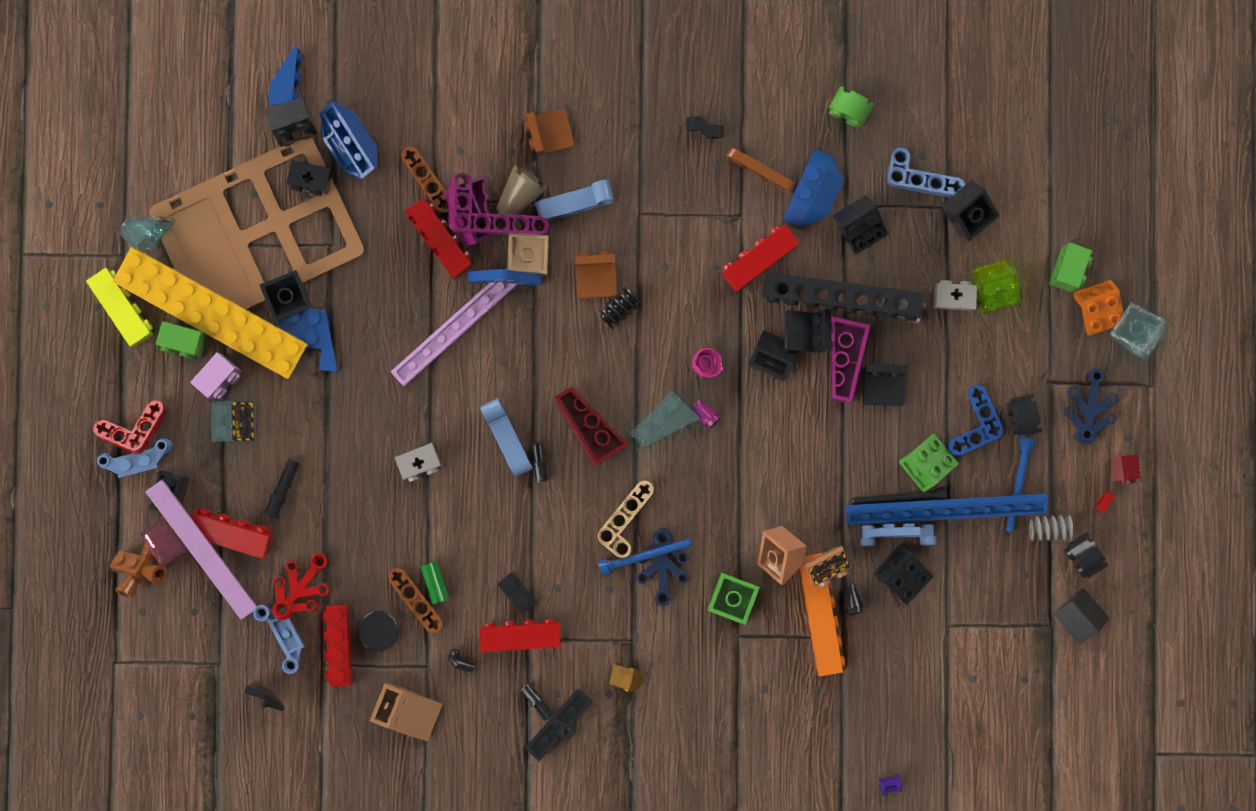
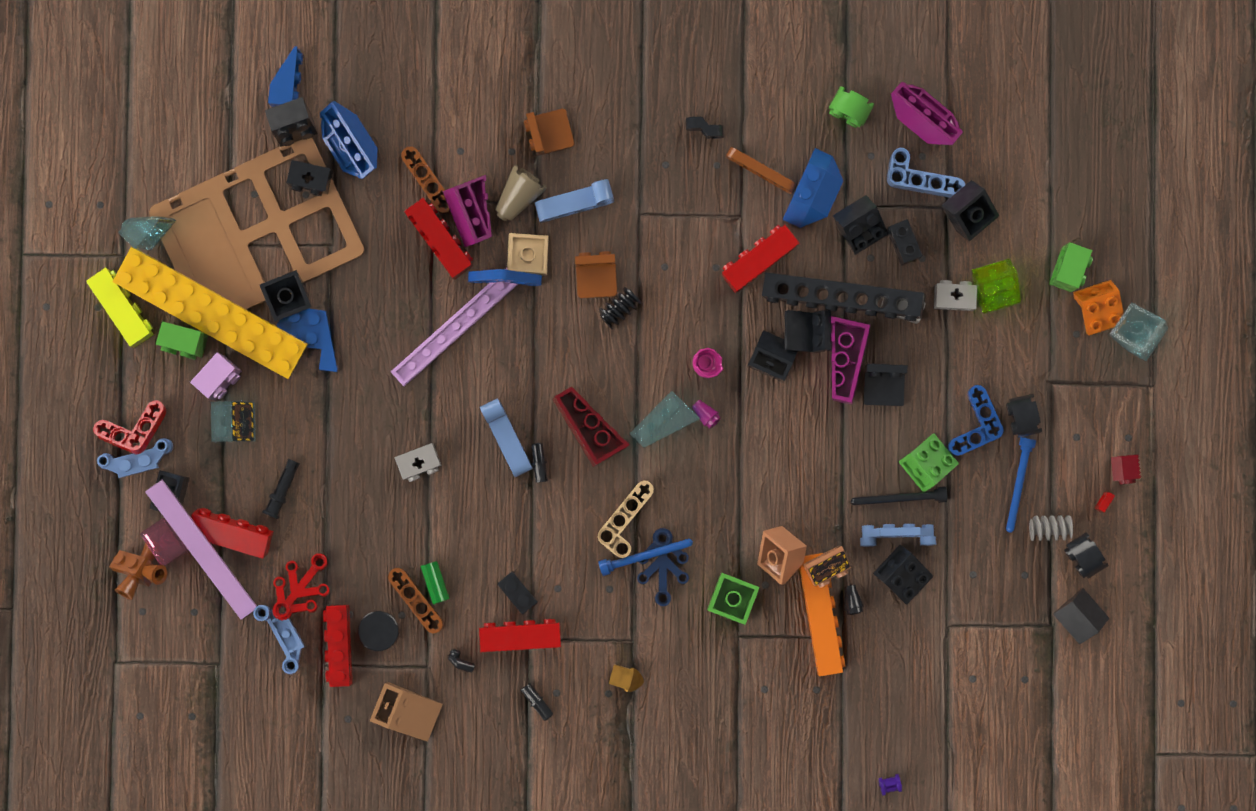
(269, 697): black slope -> none
(489, 220): magenta beam -> none
(559, 725): black hinge -> none
(904, 242): none -> black brick
(925, 115): none -> magenta wedge
(946, 509): blue plate -> none
(1090, 409): dark blue plant -> none

